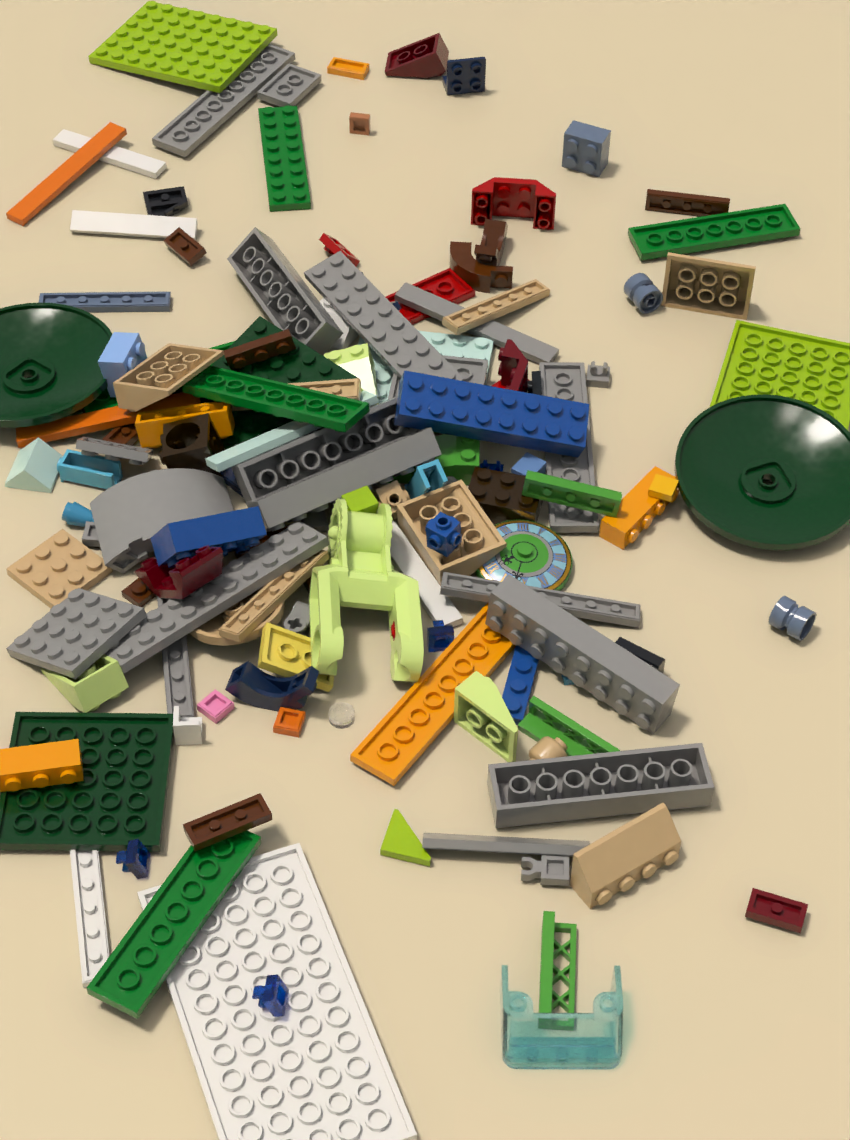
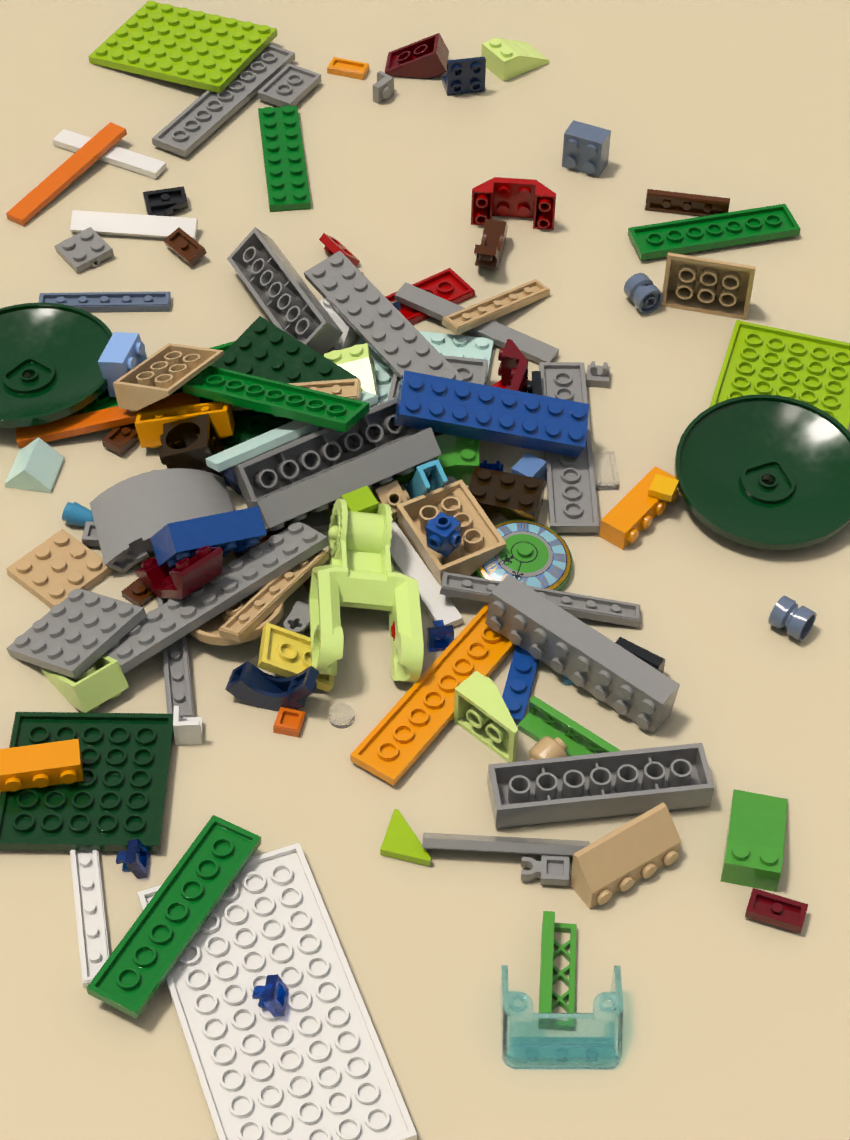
(83, 250): none -> light grey plate
(89, 470): medium azure window -> none
(113, 450): light grey plate -> none
(215, 706): bright pink tile -> none
(227, 822): reddish brown plate -> none
(259, 349): reddish brown plate -> none
(359, 123): nougat plate -> none
(383, 87): none -> light grey bracket
(475, 274): reddish brown arch -> none
(511, 57): none -> yellowish green slope
(571, 493): bright green fence -> none
(605, 471): none -> clear tile
(755, 840): none -> bright green slope

